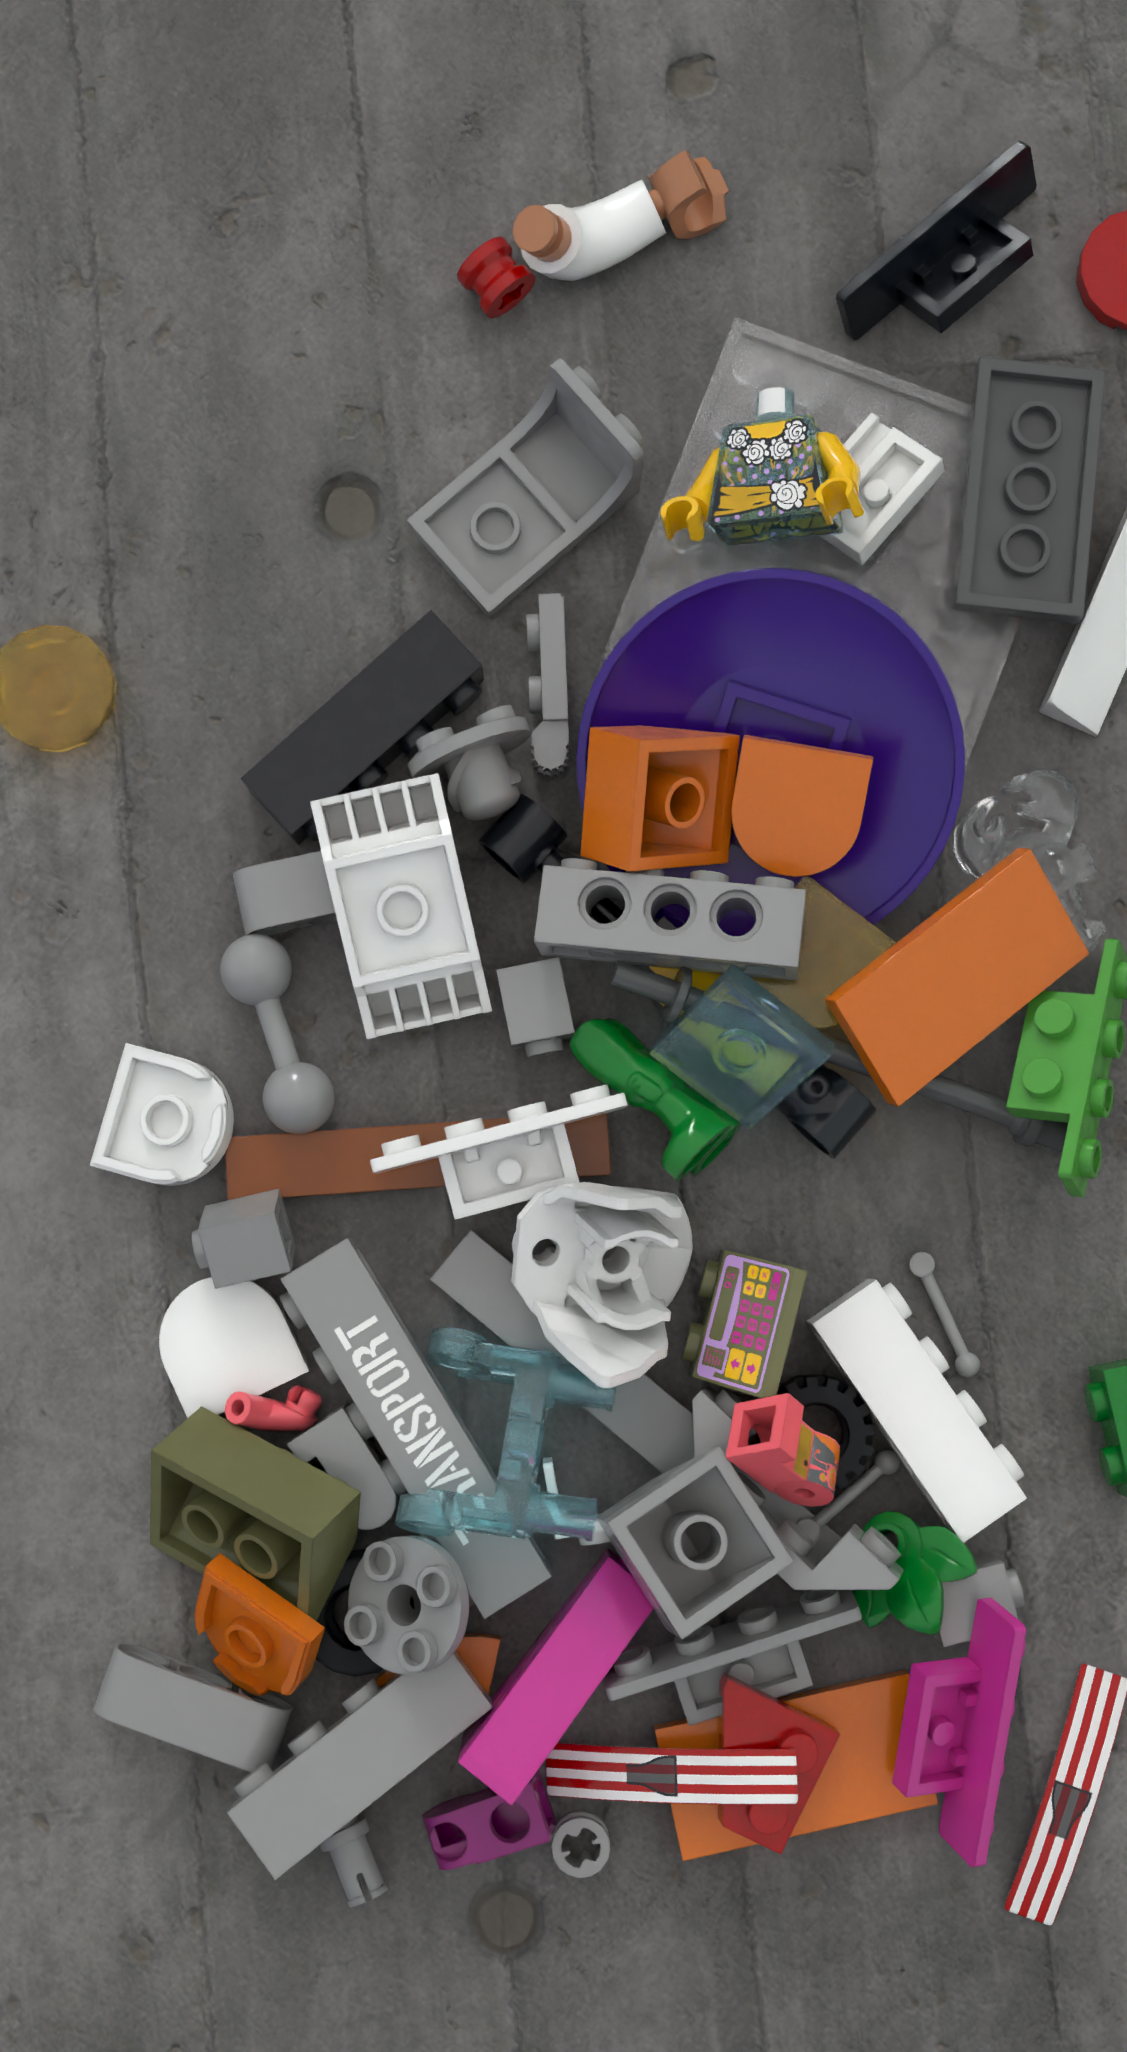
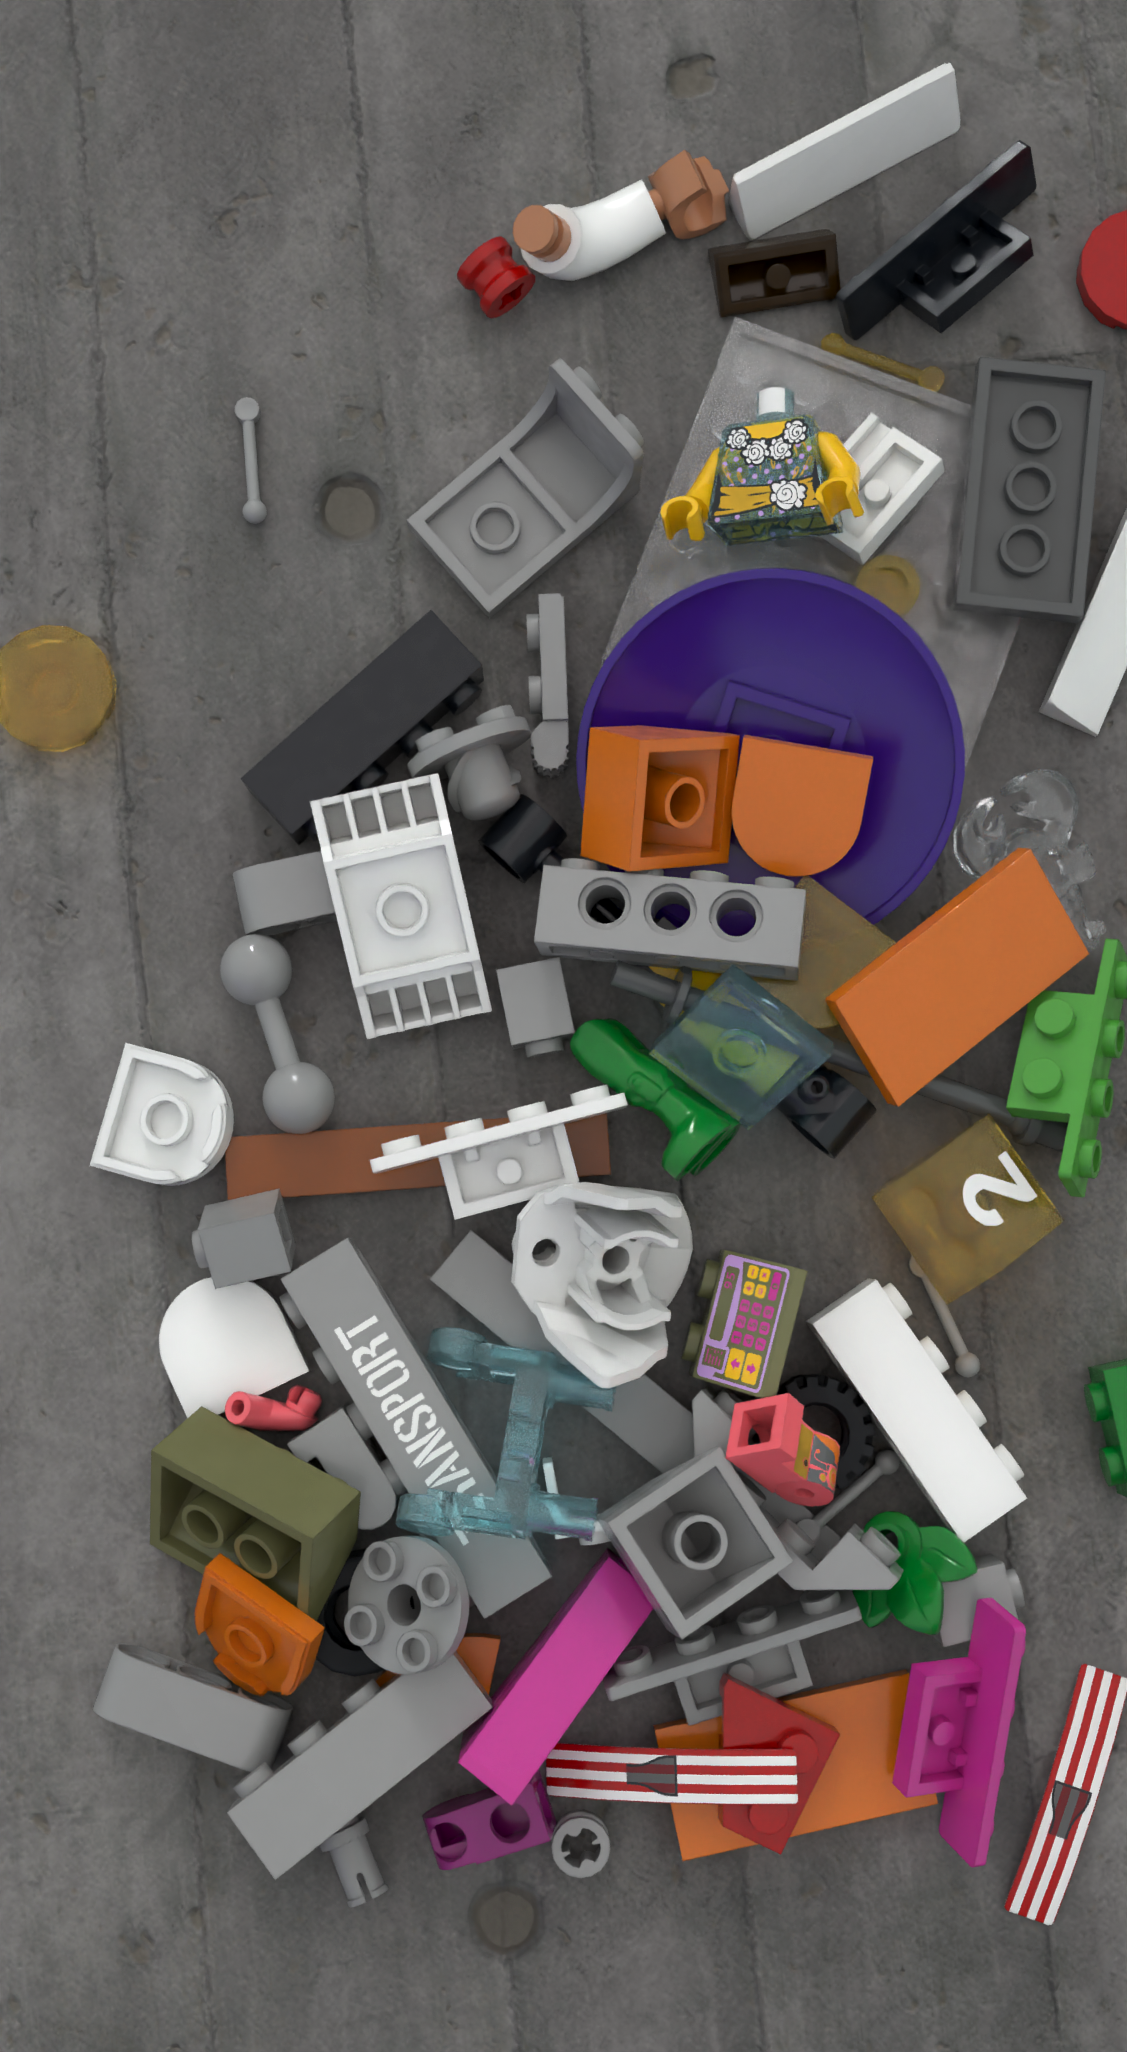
(248, 414): none -> light grey hinge
(775, 272): none -> dark brown slope
(846, 152): none -> white slope
(891, 581): none -> clear yellow tile
(929, 378): none -> clear yellow hinge
(967, 1209): none -> clear yellow slope

